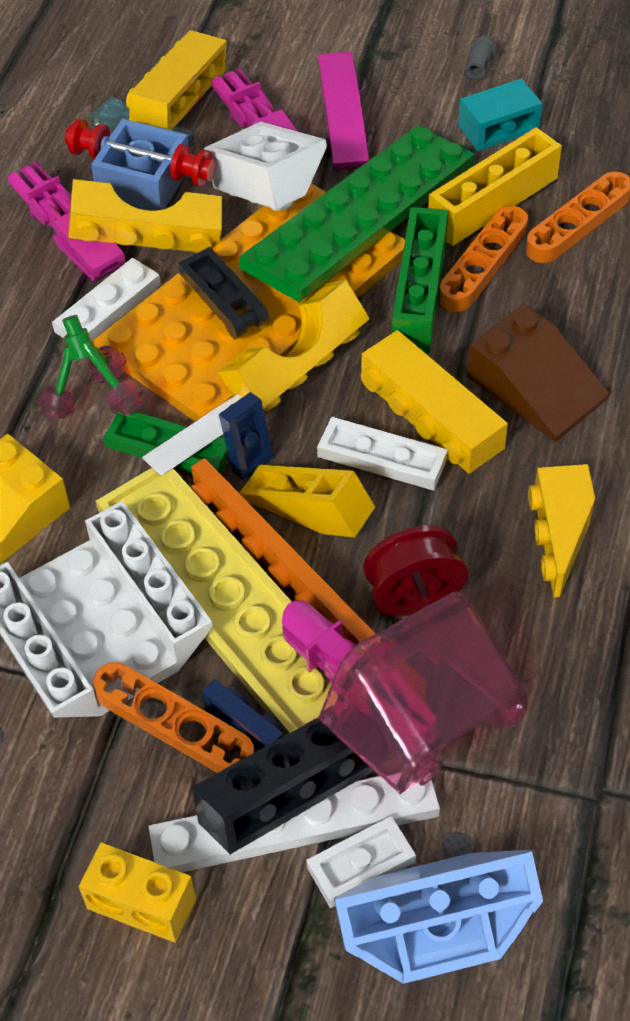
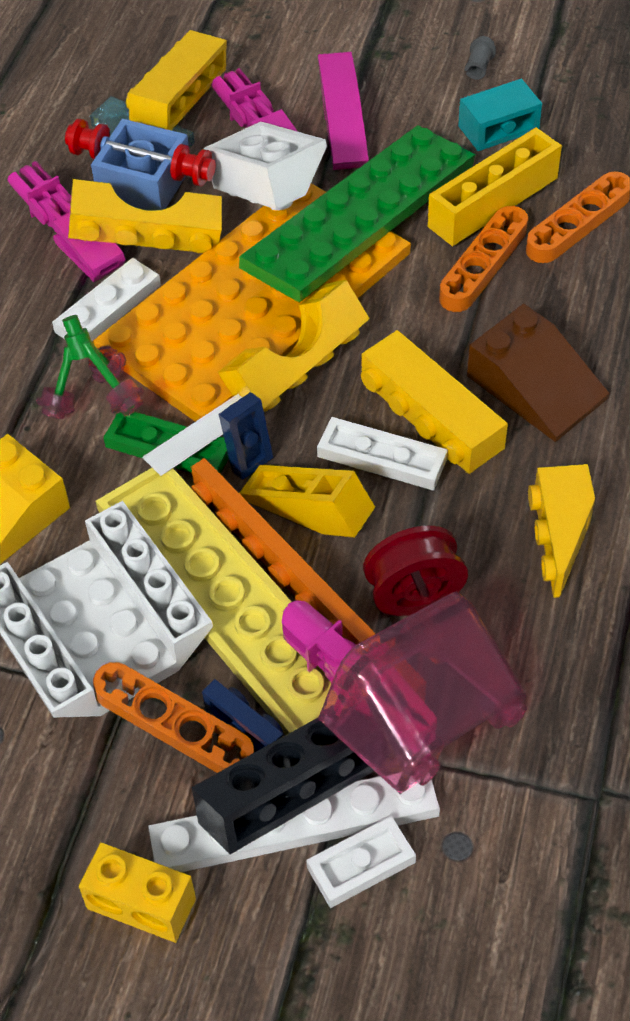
(223, 292): black plate -> none
(420, 276): green brick -> none
(440, 913): light blue wedge -> none

